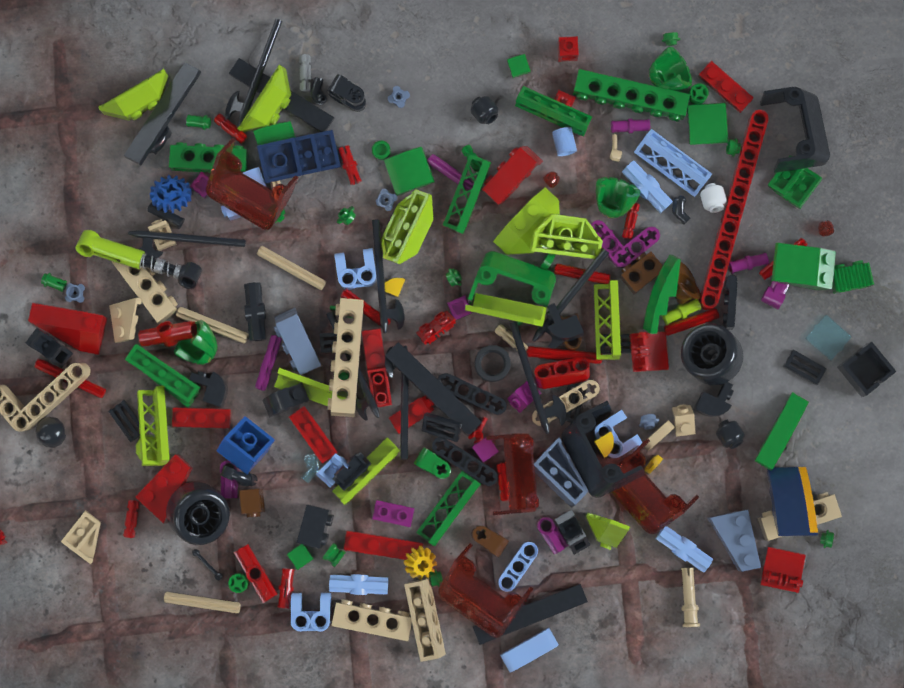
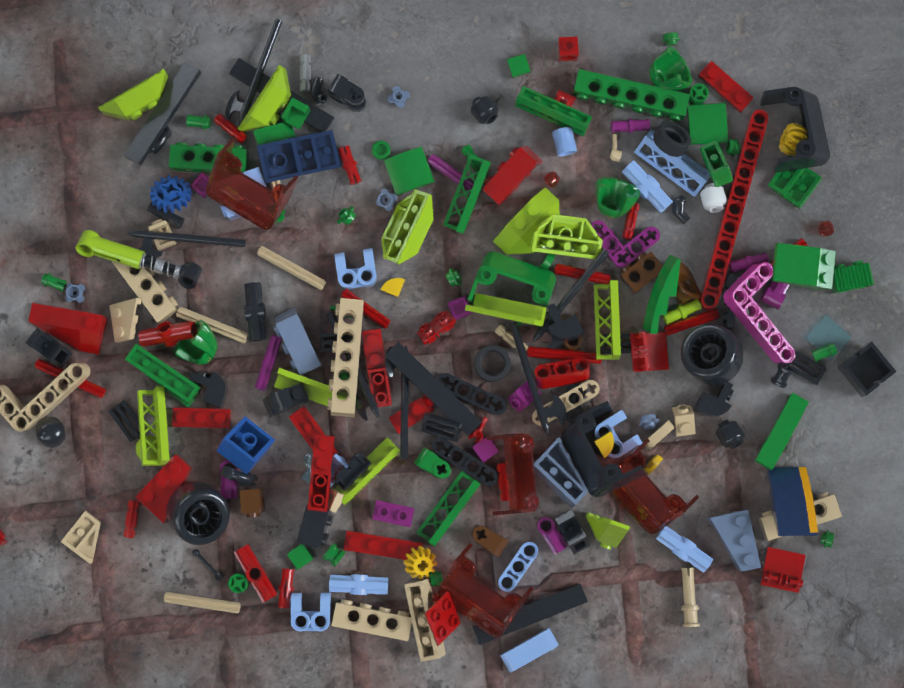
(295, 113): none -> green panel
(320, 473): none -> red slope
(334, 500): none -> tan bracket
(397, 313): black piece -> none
(442, 617): none -> red hinge
(666, 144): none -> black tyre
(716, 164): none -> green brick
(756, 315): none -> dark pink beam
(781, 381): none -> black bush
(791, 137): none -> yellow gear
(824, 352): none -> green pin

